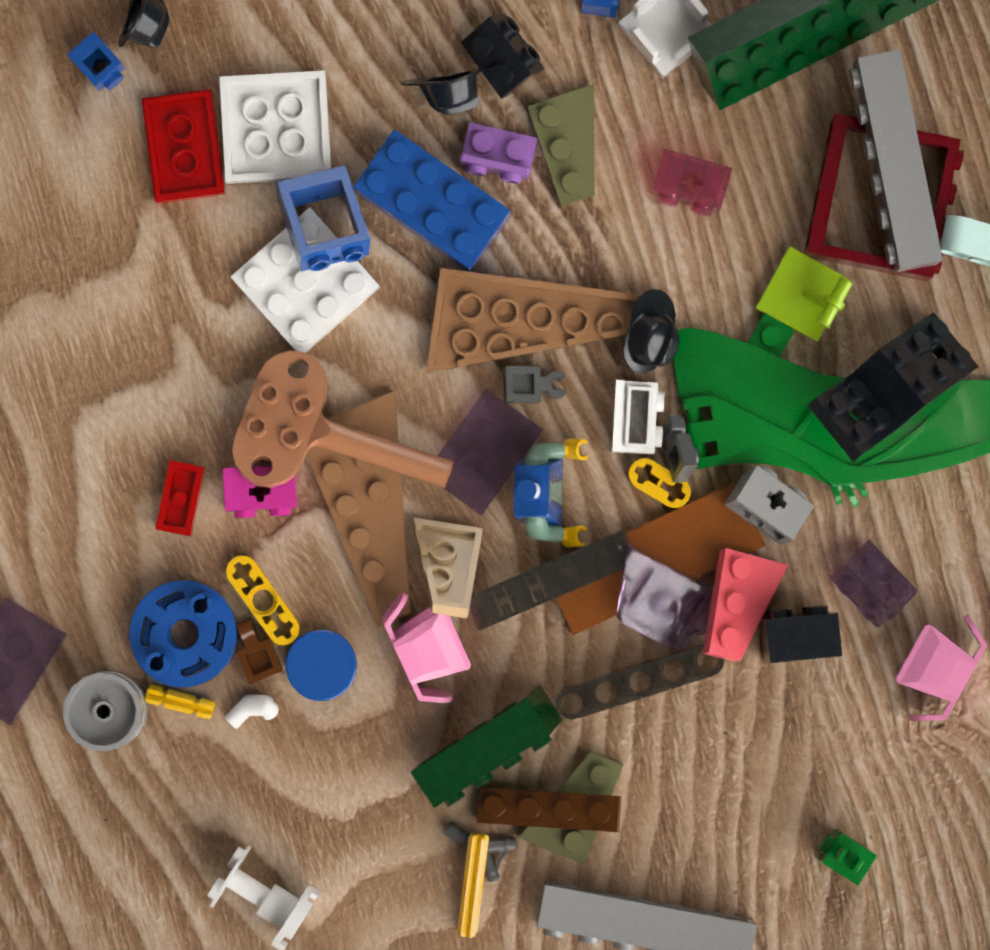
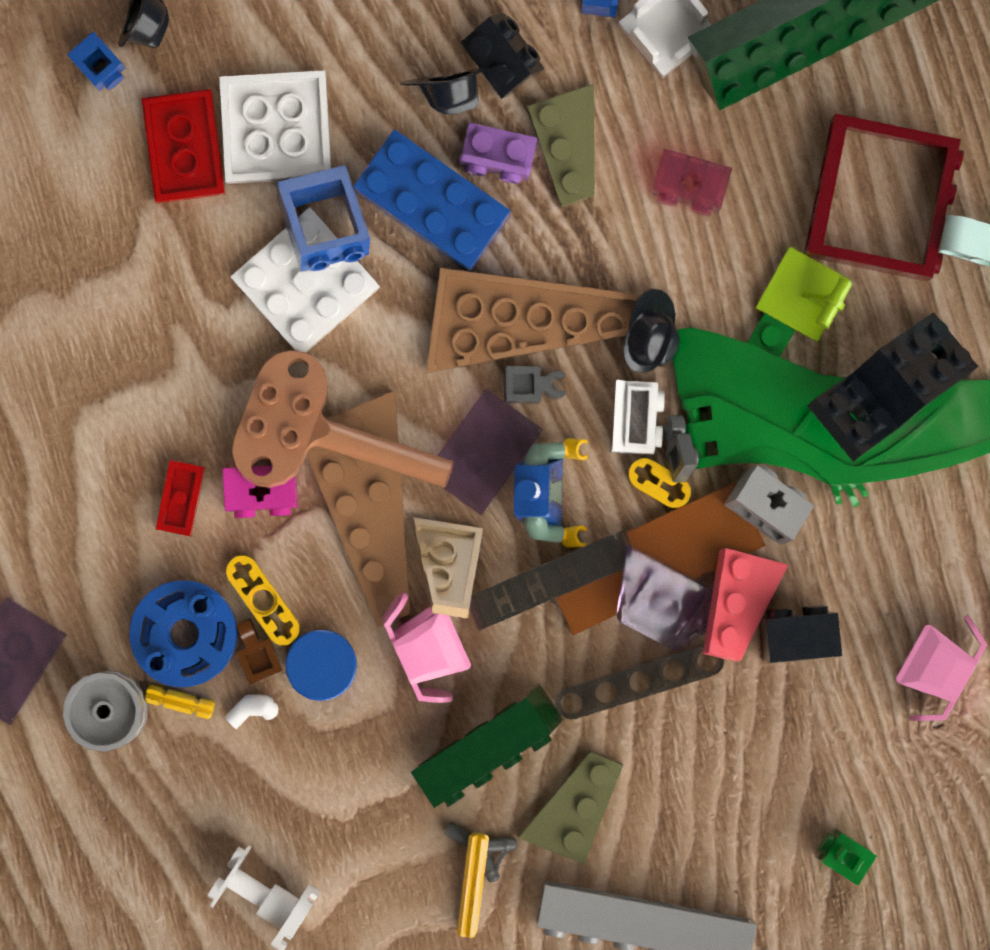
(549, 809): reddish brown plate -> none
(873, 584): clear purple bracket -> none
(896, 161): light grey brick -> none

